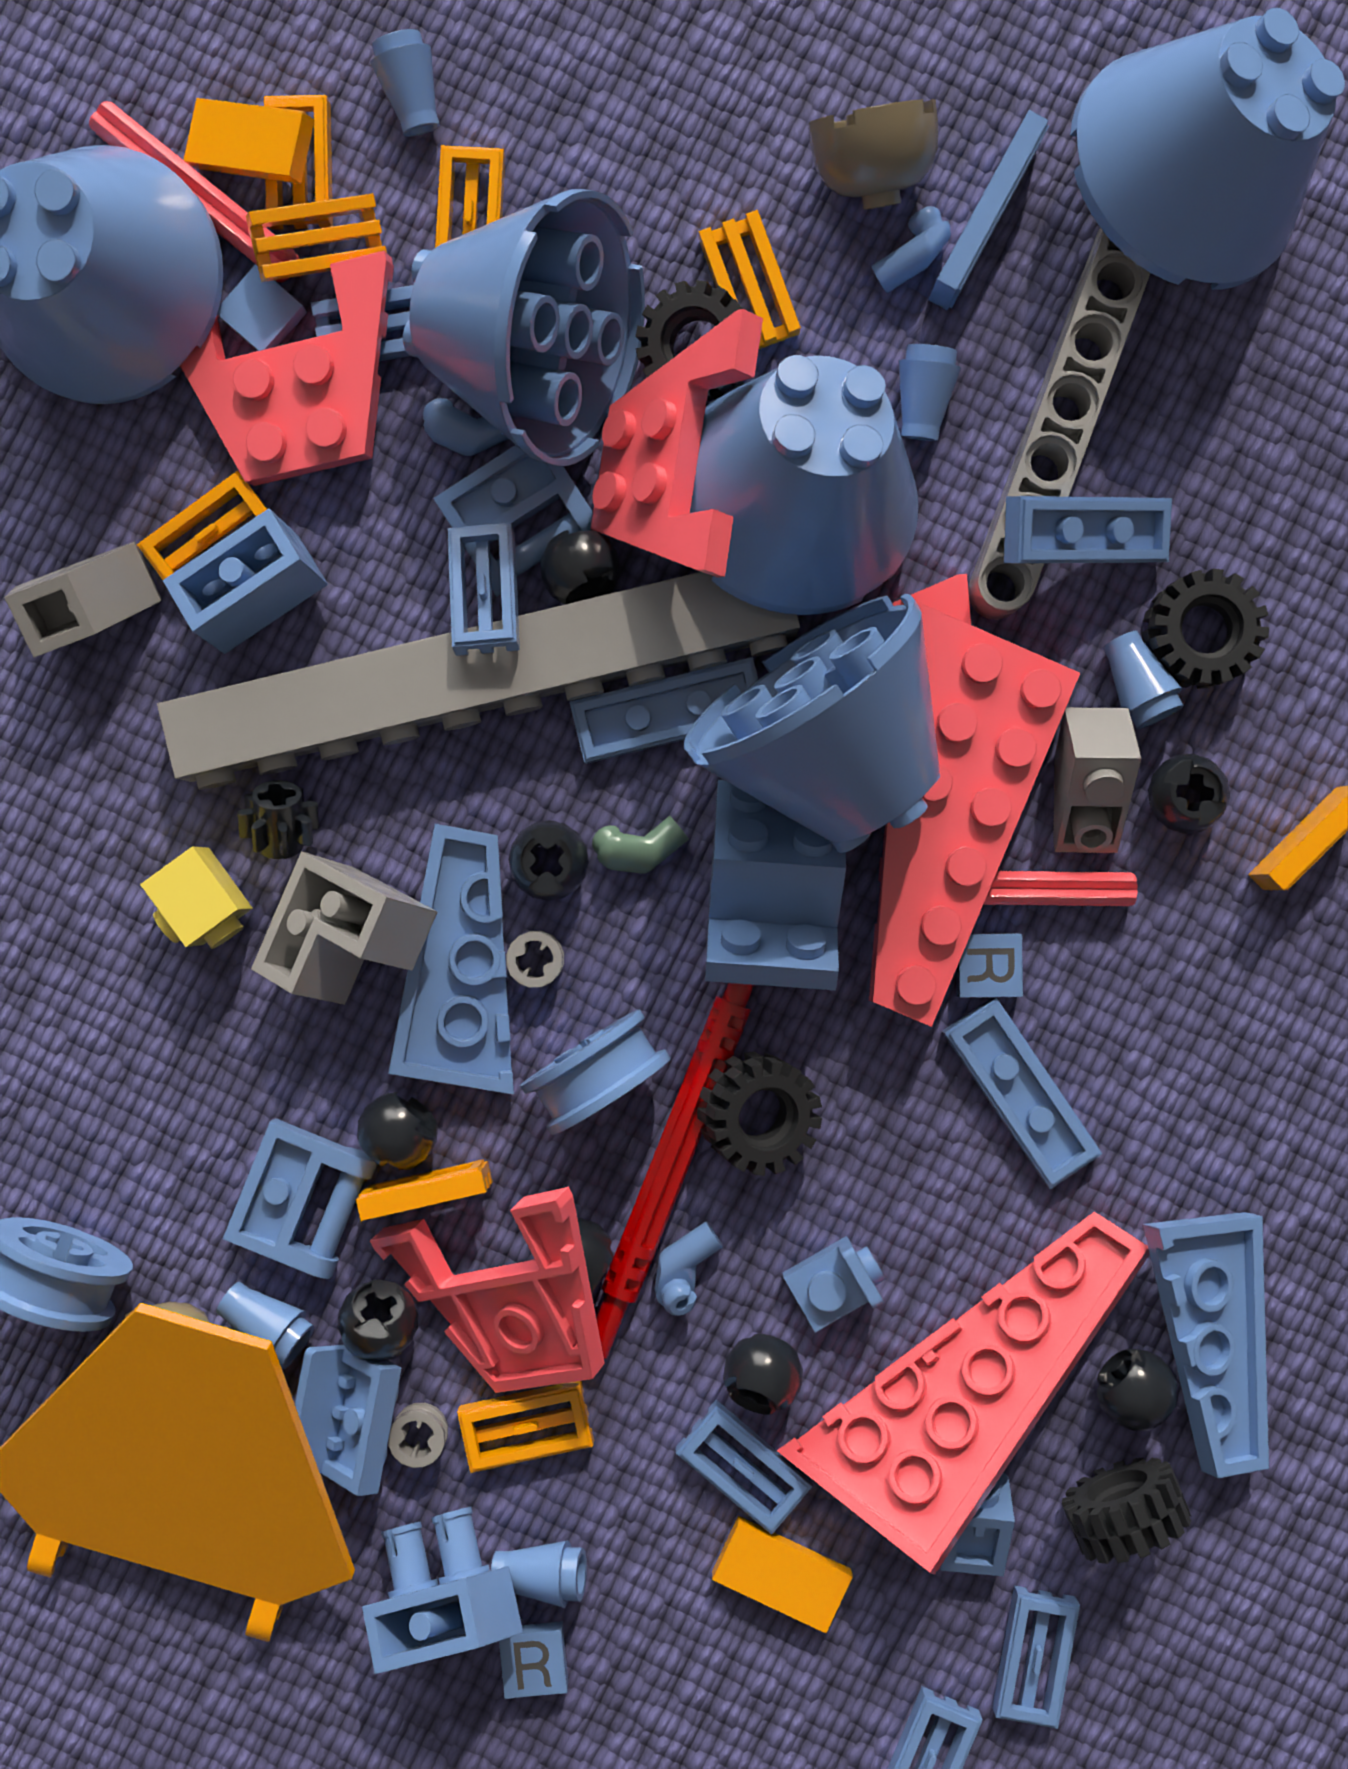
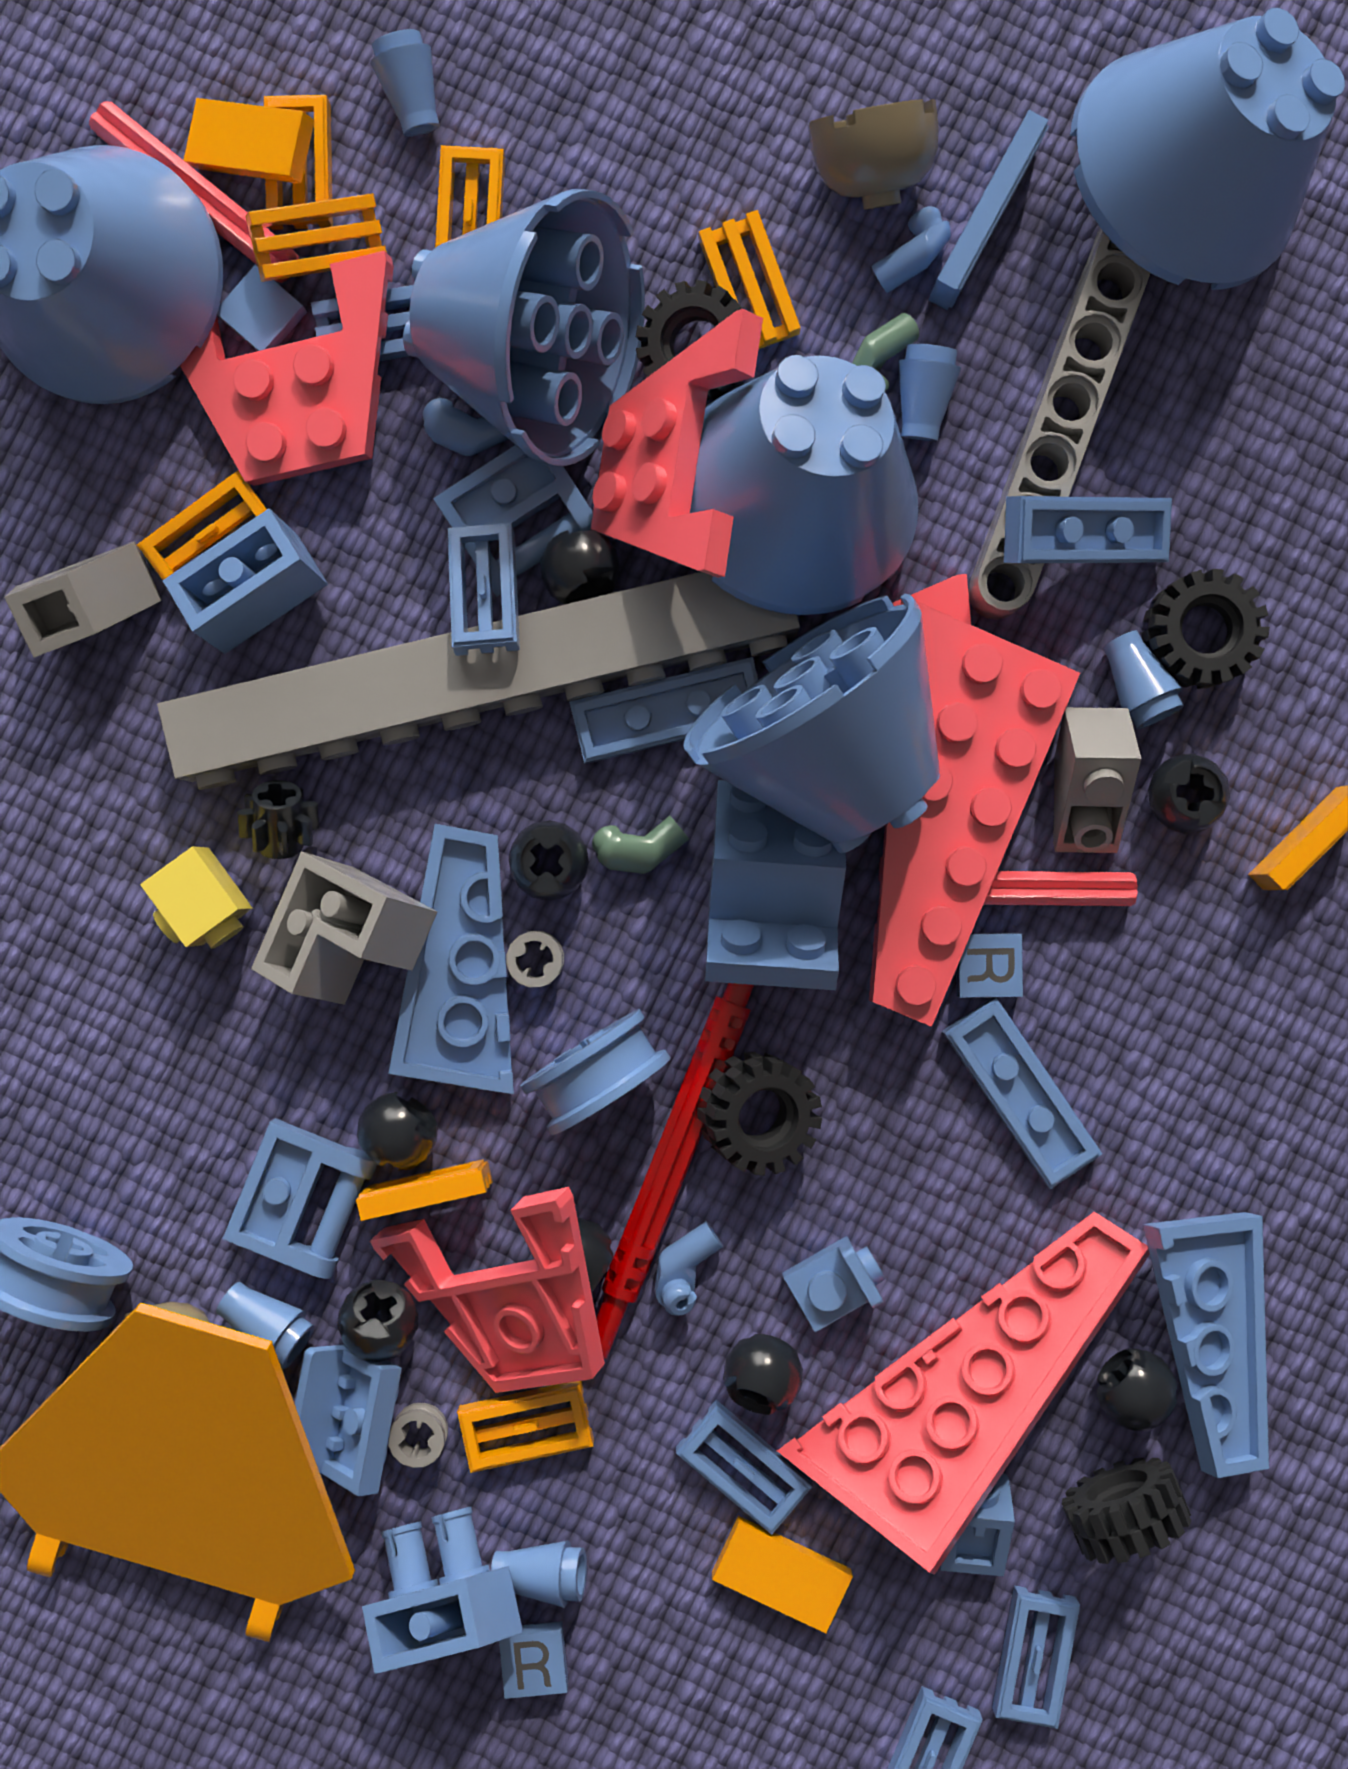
(887, 342): none -> sand green arm

